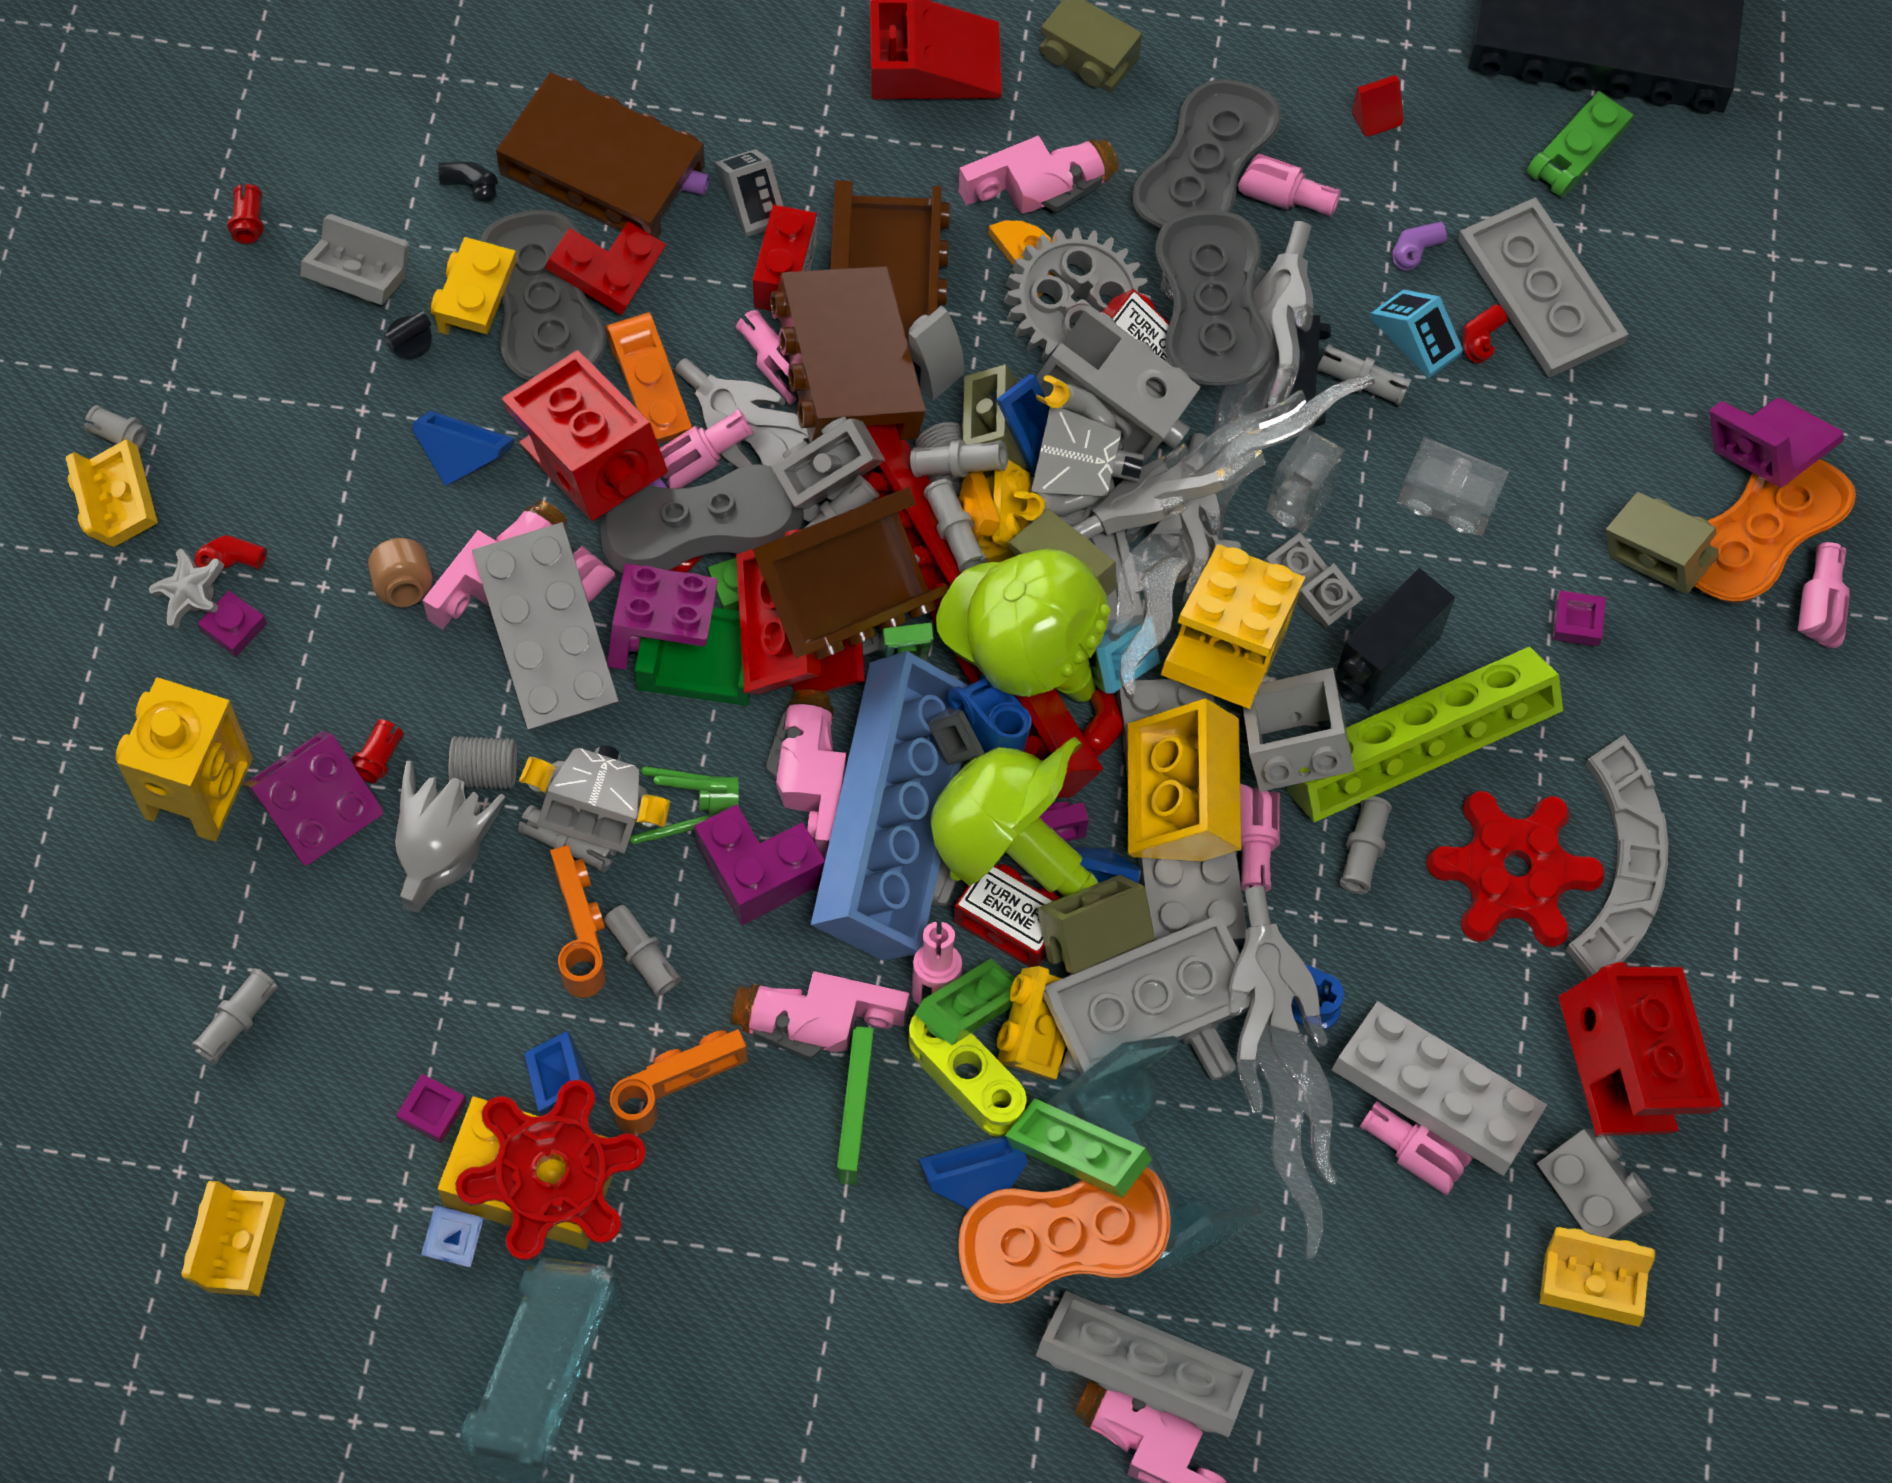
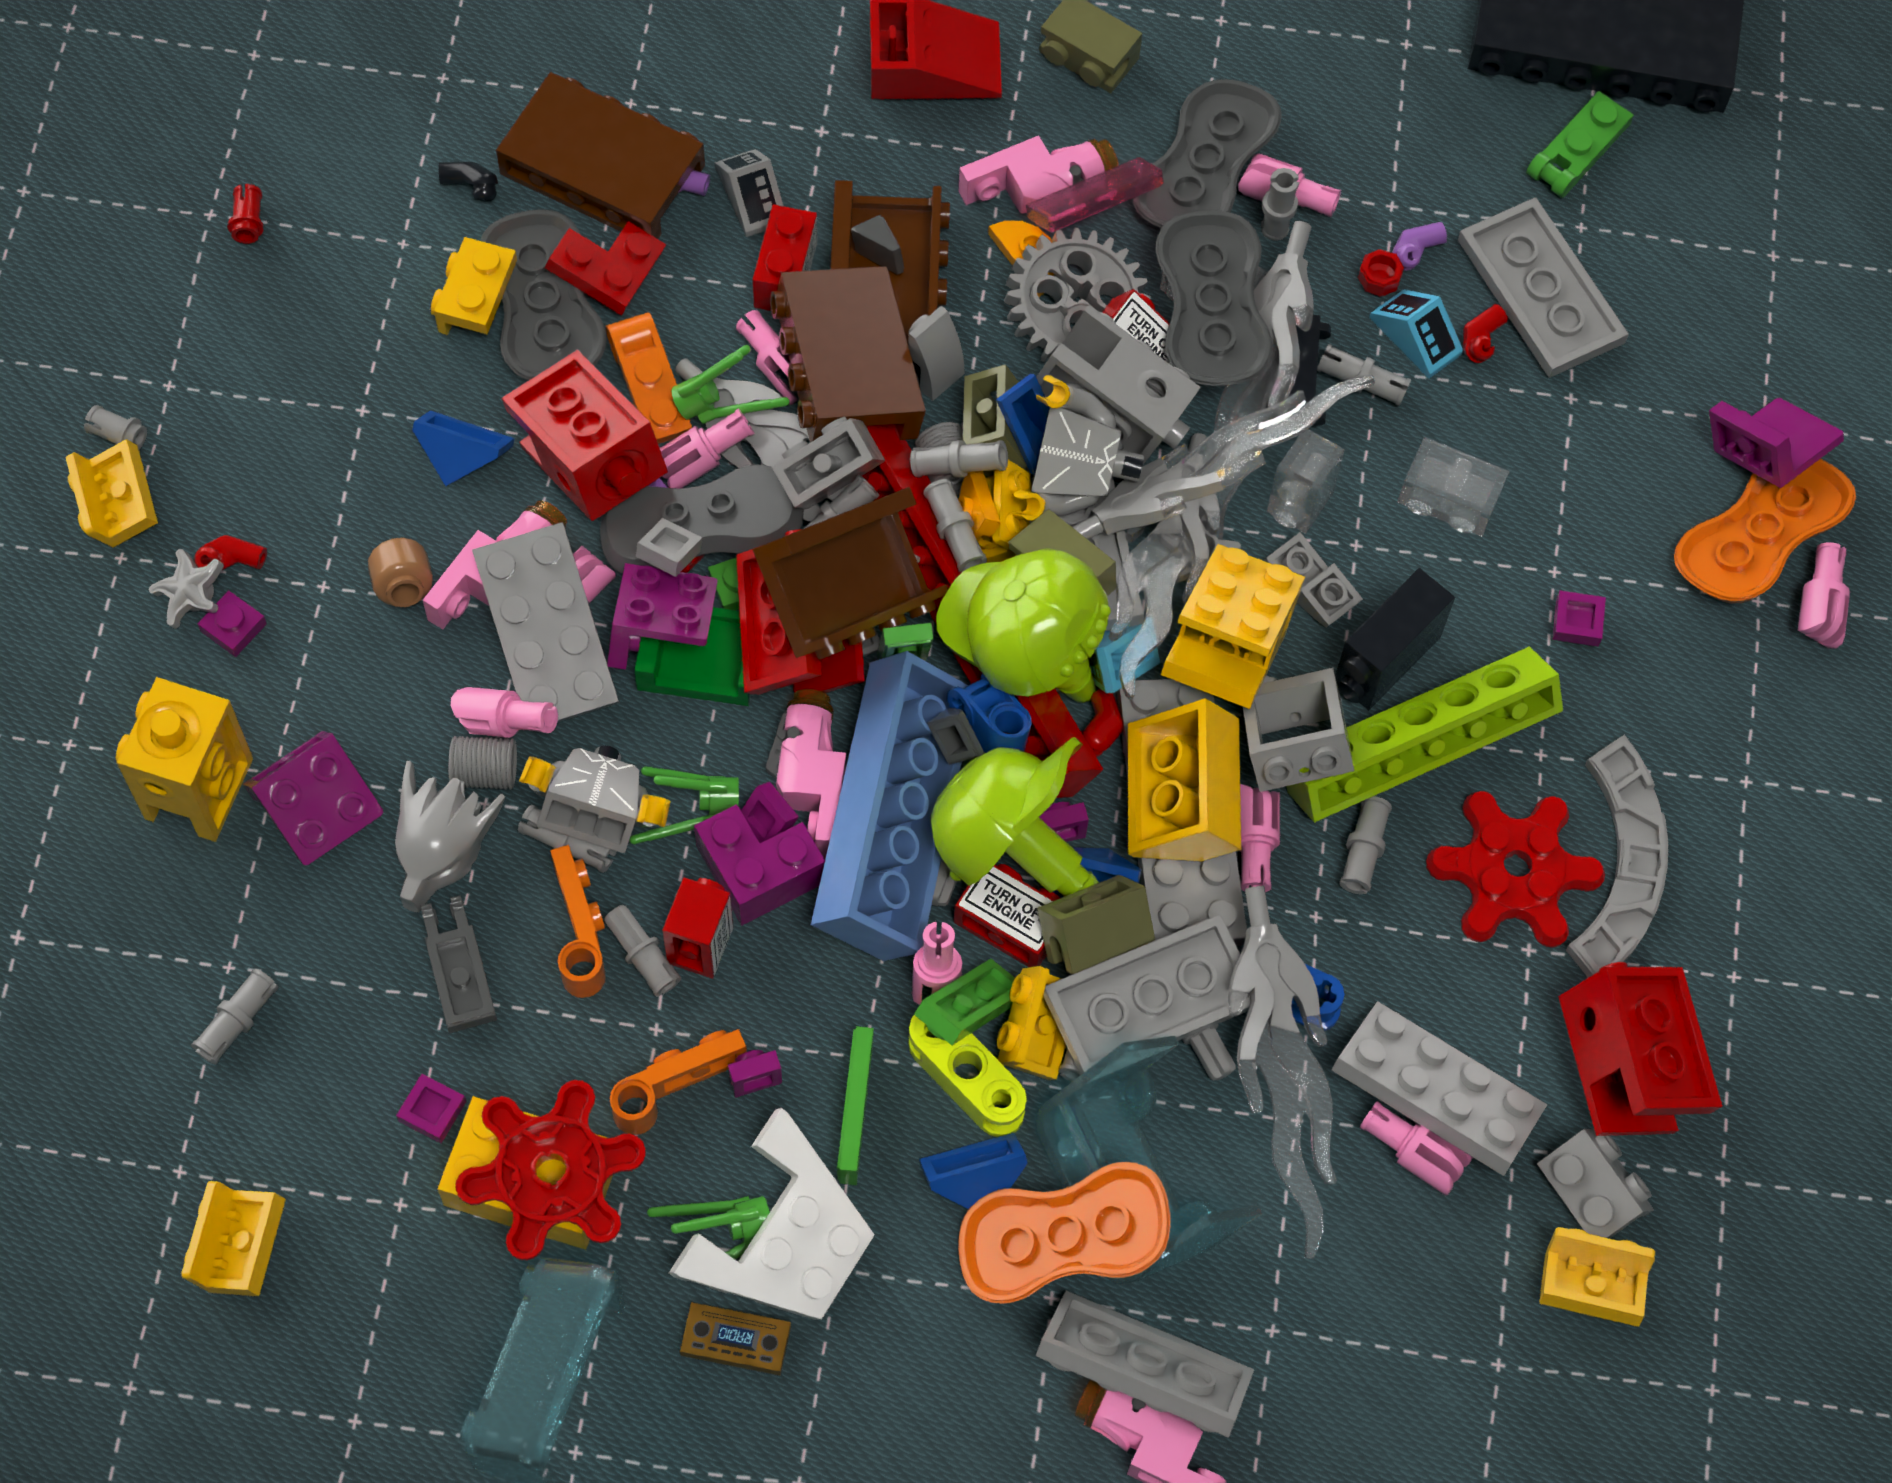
(357, 260): light grey bracket -> none
(377, 751): red pin -> none
(409, 336): black plate -> none
(452, 1236): tile -> none
(458, 970): none -> dark grey hinge
(501, 712): none -> bright pink arm
(553, 1066): blue slope -> none
(669, 547): none -> light grey plate
(698, 926): none -> red brick
(699, 393): none -> bright green plant
(735, 1338): none -> pearl gold tile
(741, 1215): none -> bright green plant
(754, 1072): none -> magenta plate
(768, 812): none -> magenta plate
(802, 1245): none -> white wing
(821, 1018): bright pink plate -> none
(877, 243): none -> dark grey slope
(1078, 1147): bright green plate -> none
(1095, 194): none -> clear pink tile
(1280, 204): none -> light grey pin
(1378, 106): red slope -> none
(1380, 272): none -> red tile
(1662, 542): olive brick -> none

